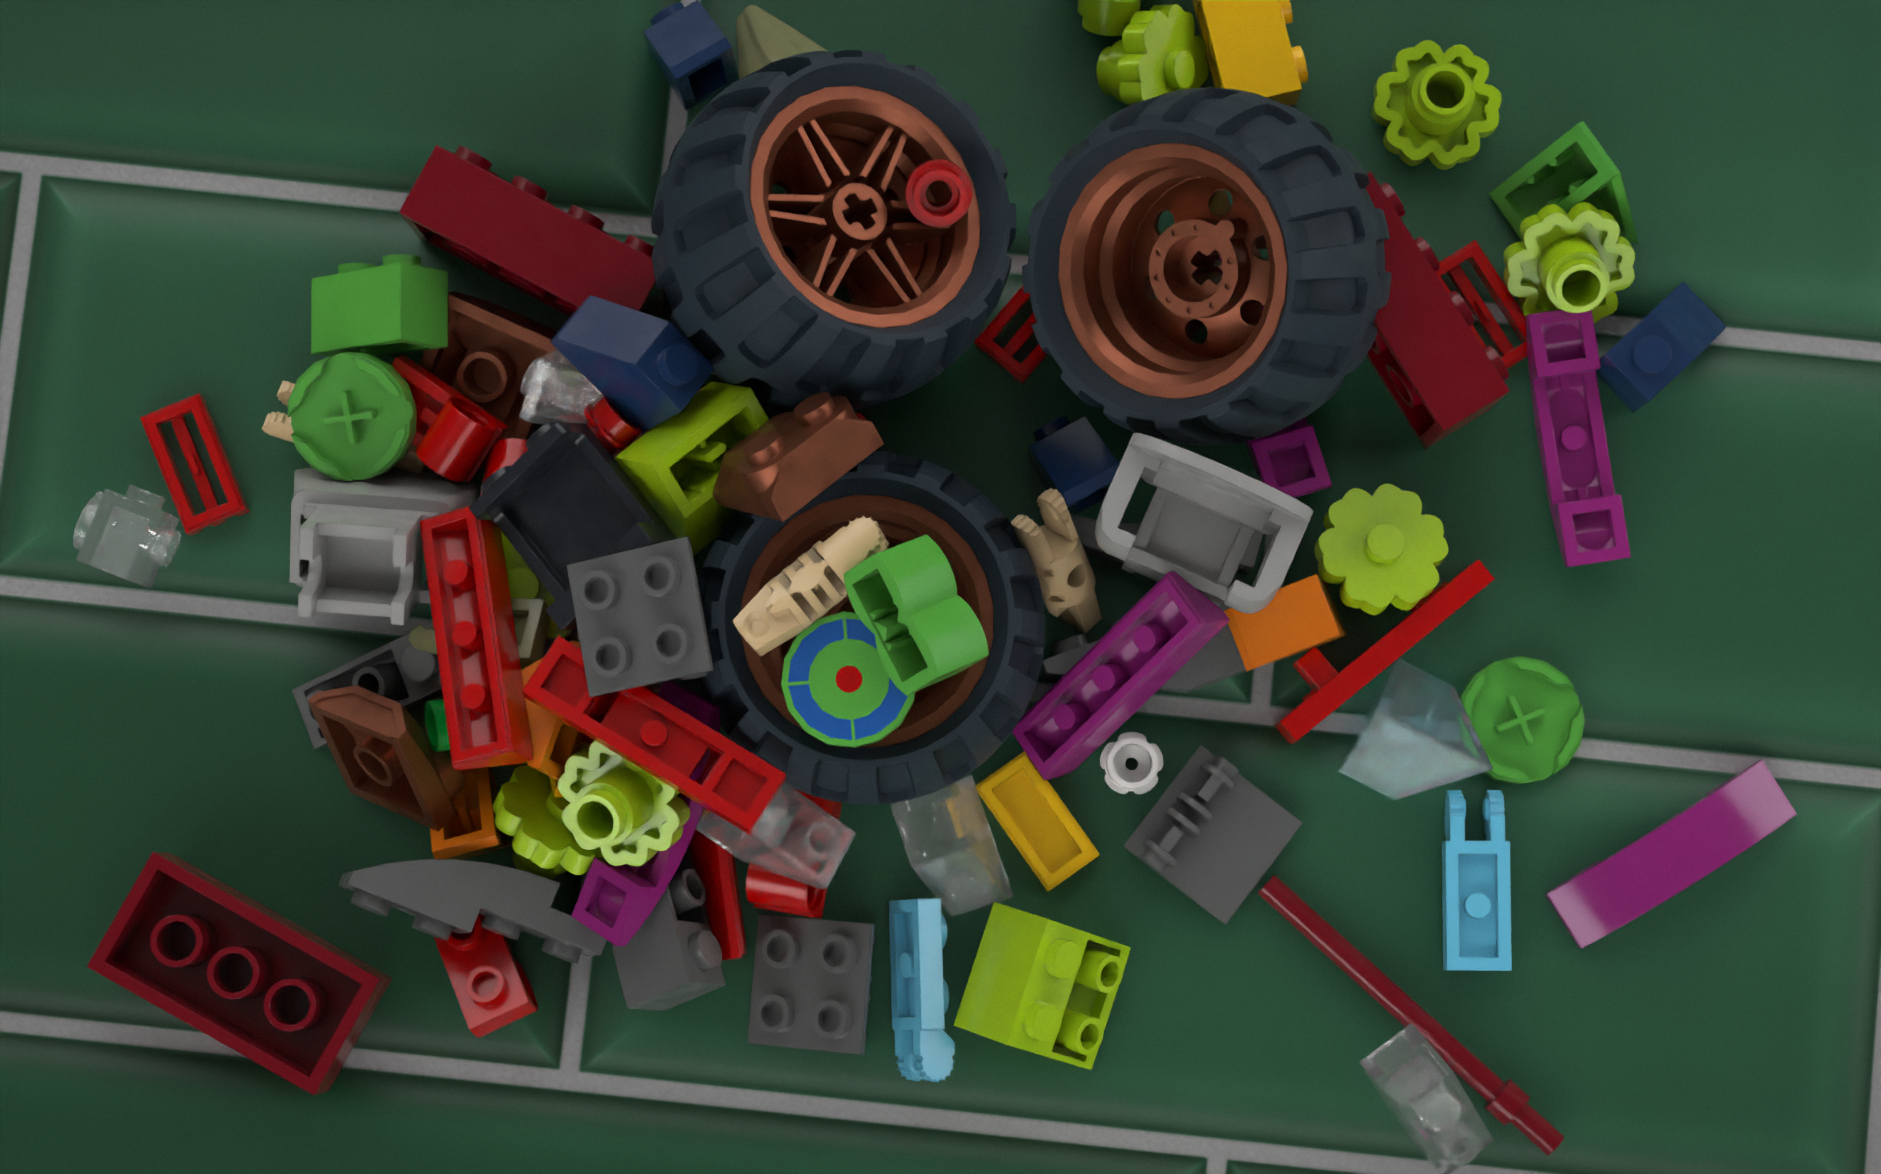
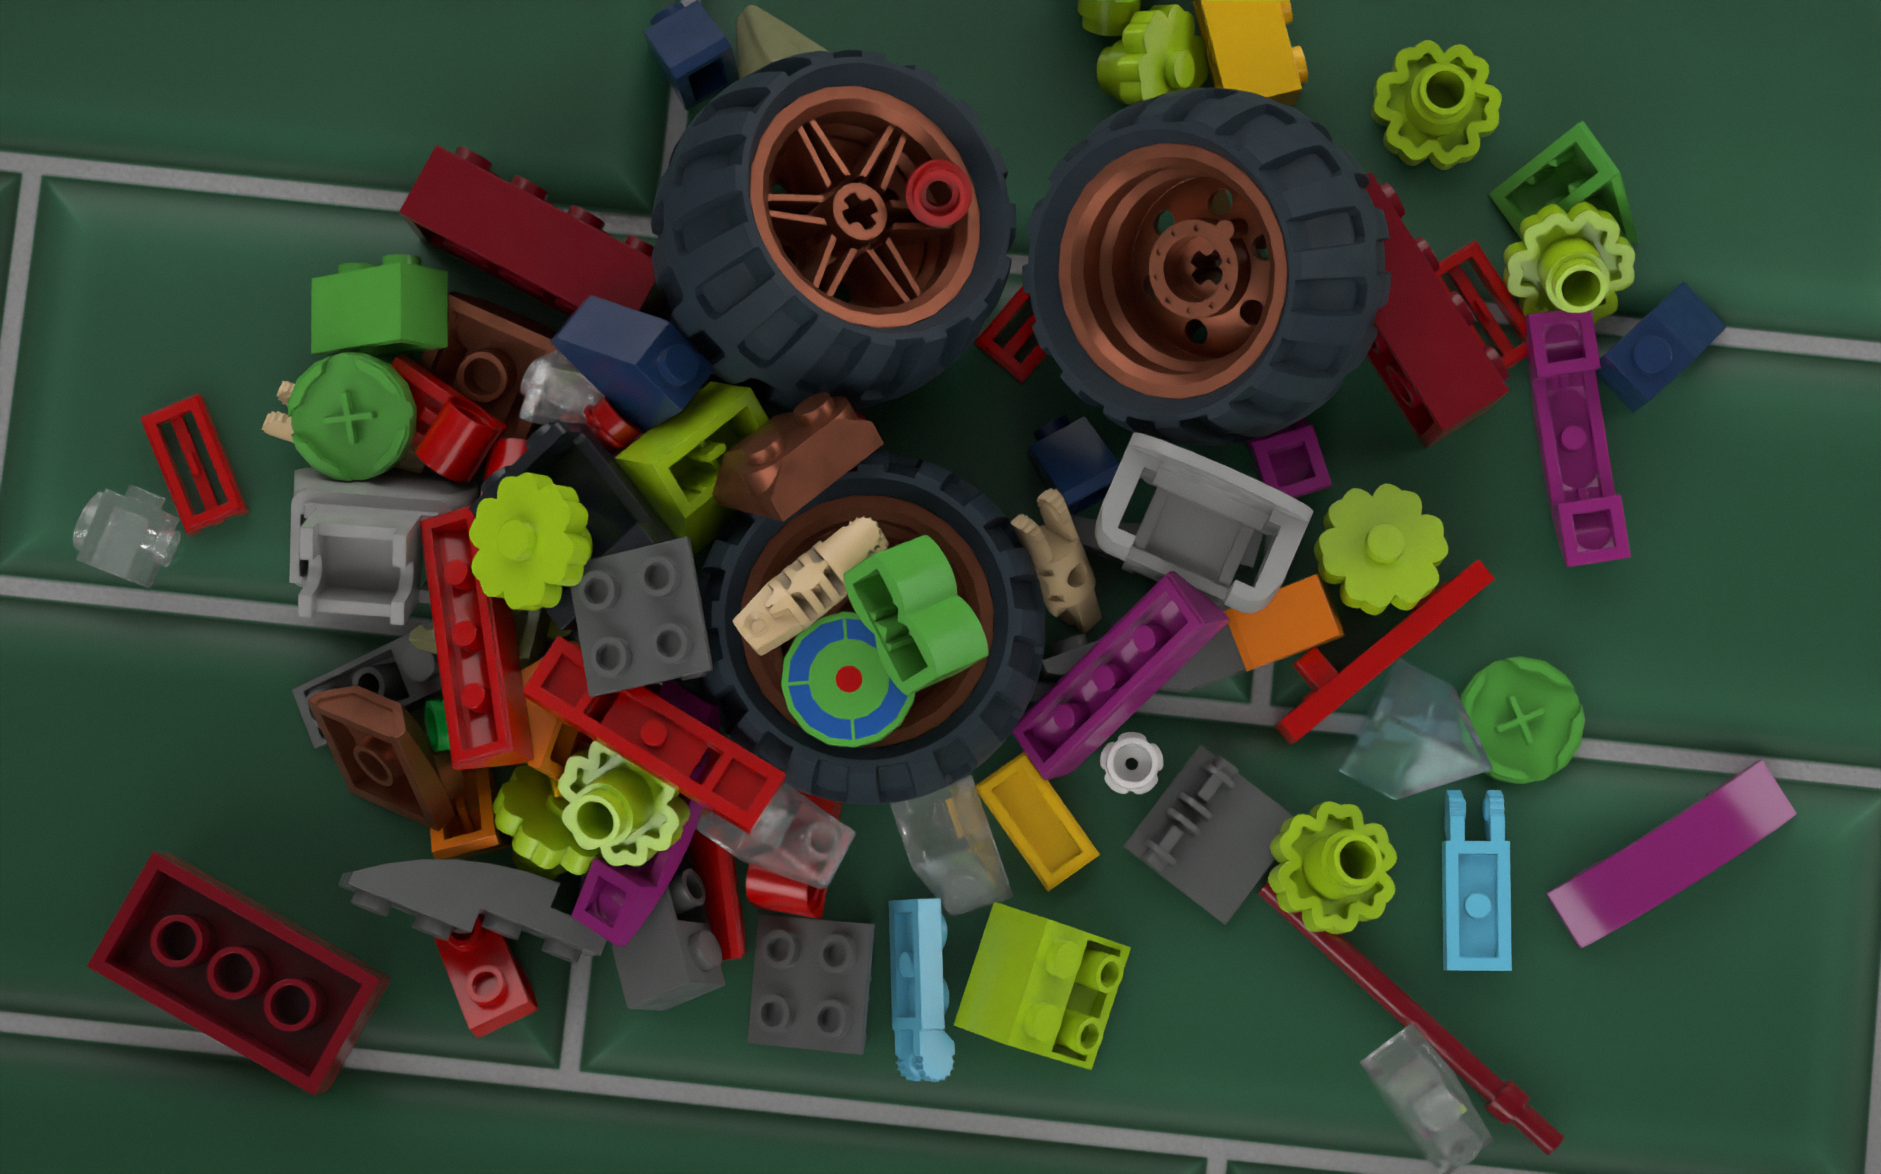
(530, 542): none -> lime plant
(1332, 868): none -> lime plant

